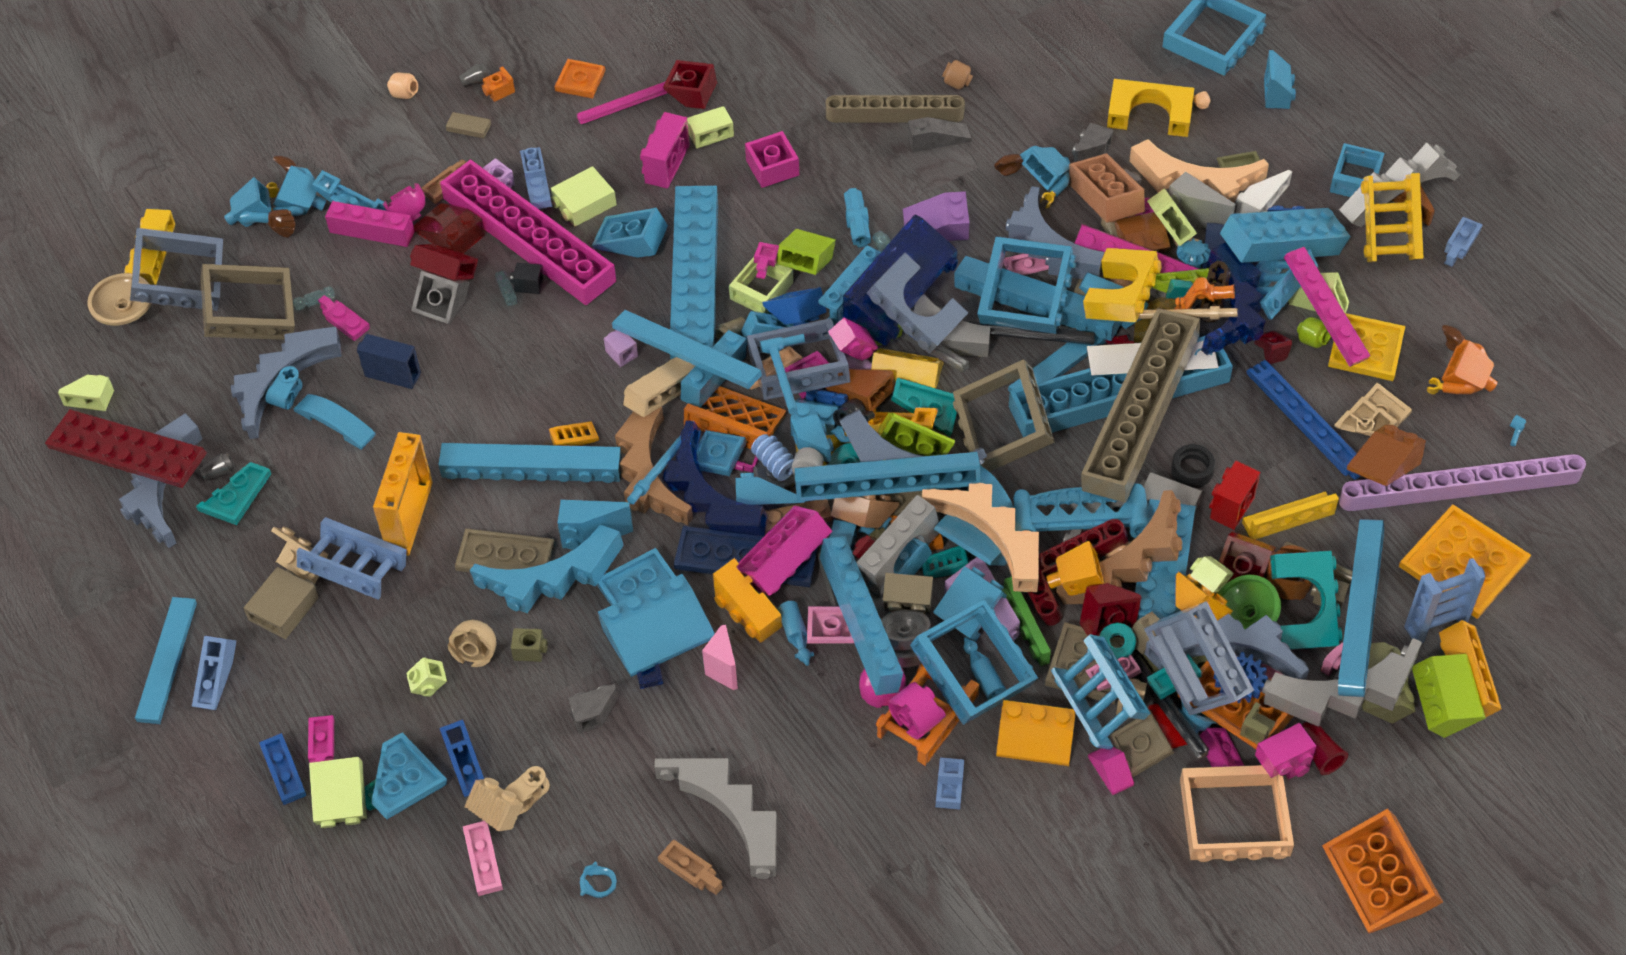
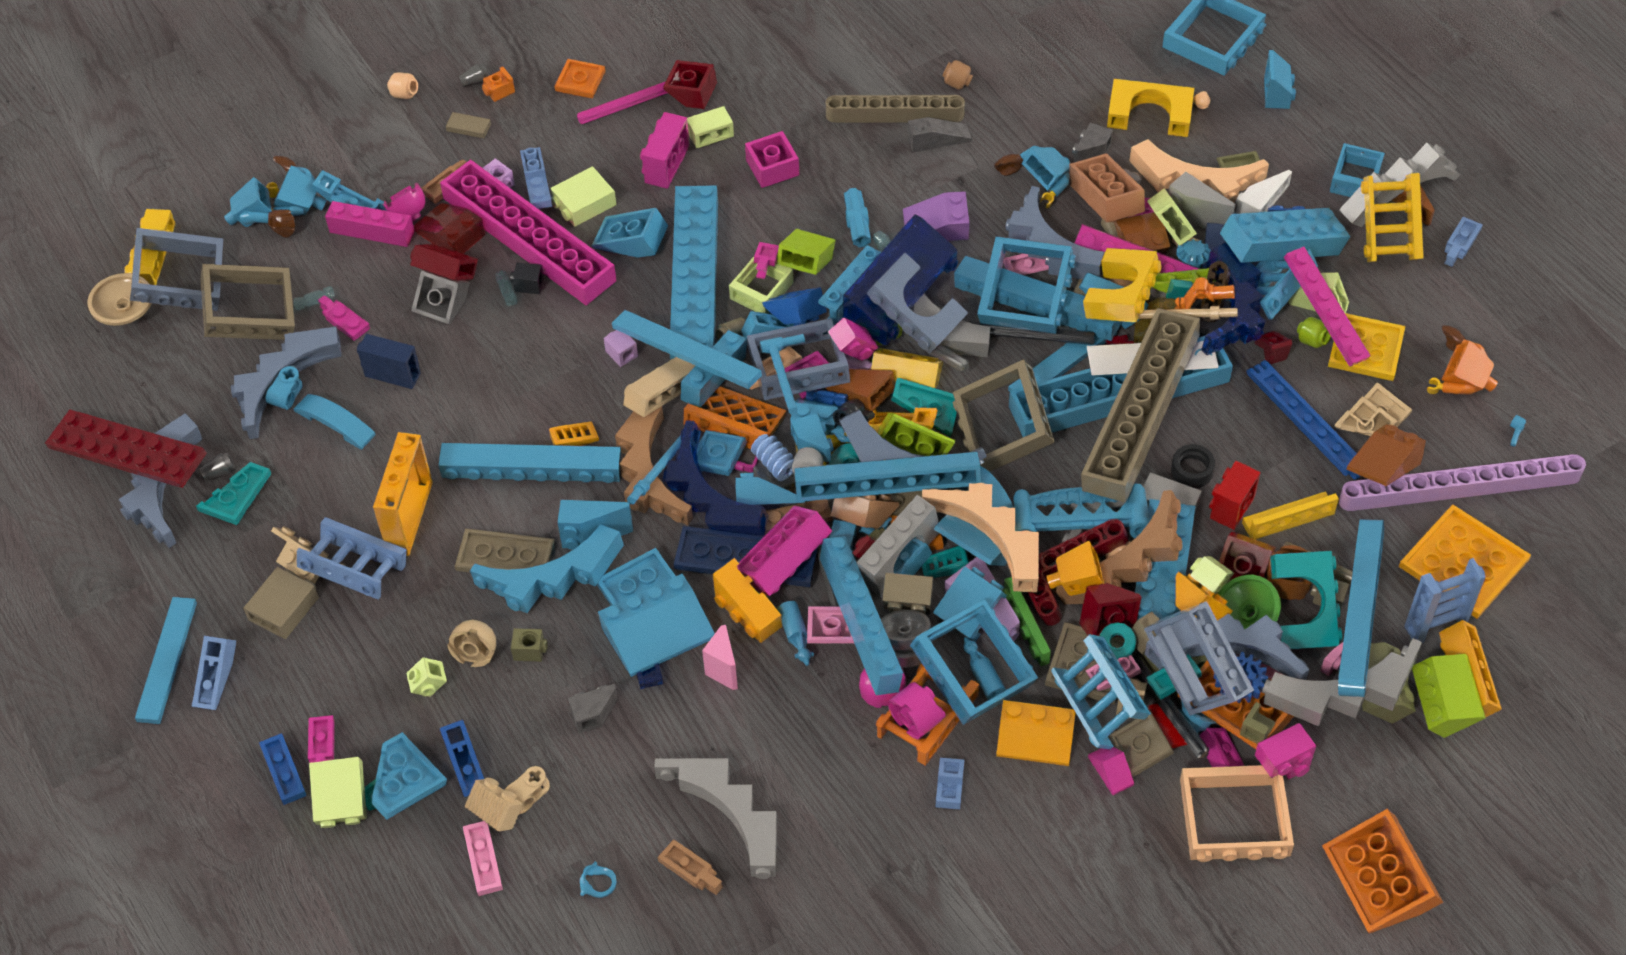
(88, 393): yellowish green slope -> none
(1328, 754): dark red plant -> none

